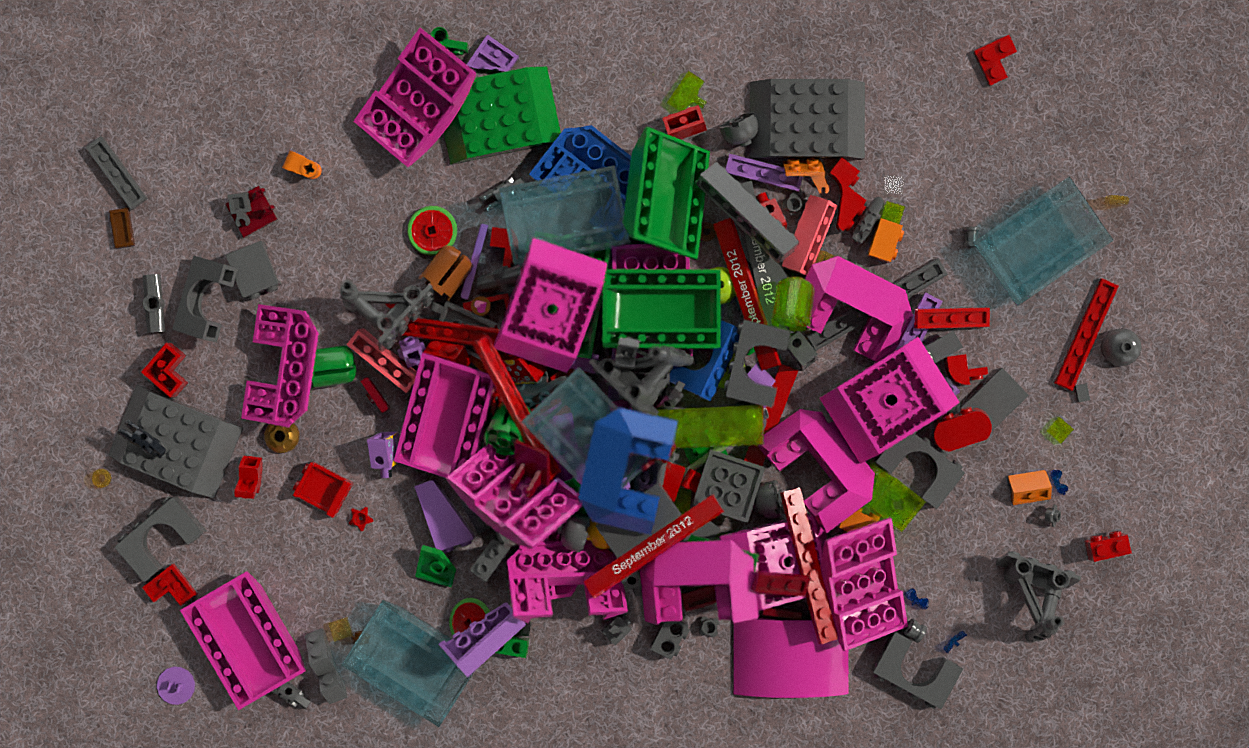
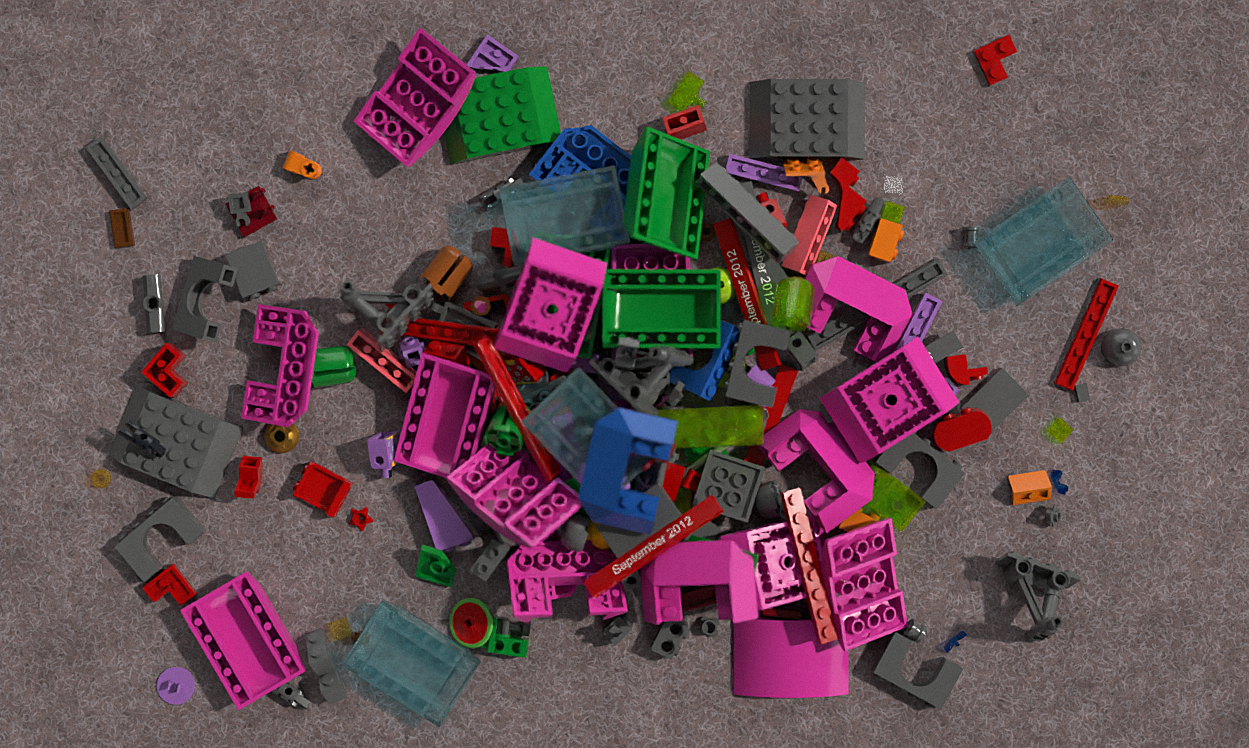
(374, 395): dark red plate -> none
(427, 218): red wheel -> none
(456, 47): green plate -> none
(474, 260): medium lavender tile -> none
(482, 639): medium lavender wedge -> none
(533, 464): dark red plate -> none
(740, 129): dark grey cylinder -> none
(780, 583): dark red plate -> none
(793, 199): dark grey plate -> none
(912, 596): clear blue piece -> none
(952, 317): red plate -> none
(1107, 547): red brick -> none

